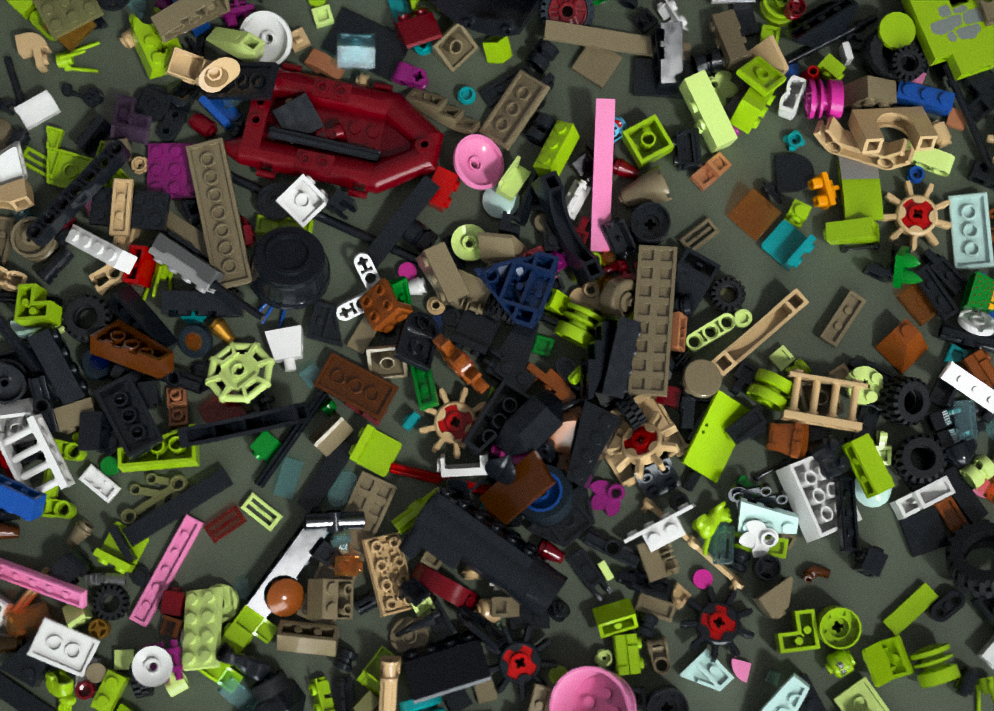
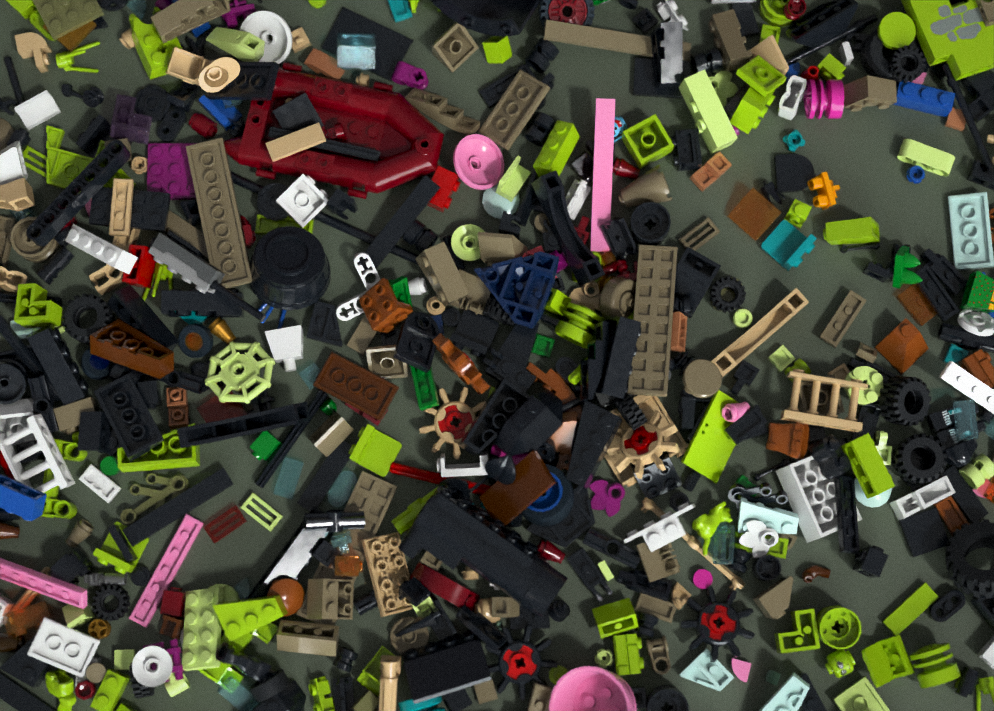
(249, 614): none -> lime wedge
(295, 142): none -> tan tile
(323, 16): yellowish green tile -> none
(407, 270): dark pink tile -> none
(410, 421): teal plate -> none
(416, 27): dark red slope -> none
(423, 51): teal plate -> none
(466, 95): teal plate -> none
(596, 65): dark tan tile -> none
(672, 399): dark red panel -> none
(716, 326): yellowish green beam -> none
(734, 411): none -> bright pink cone
(770, 390): lime wheel -> none
(842, 143): tan piece -> none
(859, 189): lime slope -> none
(866, 352): none -> dark tan tile
(912, 121): tan arch -> none
(919, 205): tan gear -> none
(942, 393): black panel -> none
(944, 136): tan brick -> none

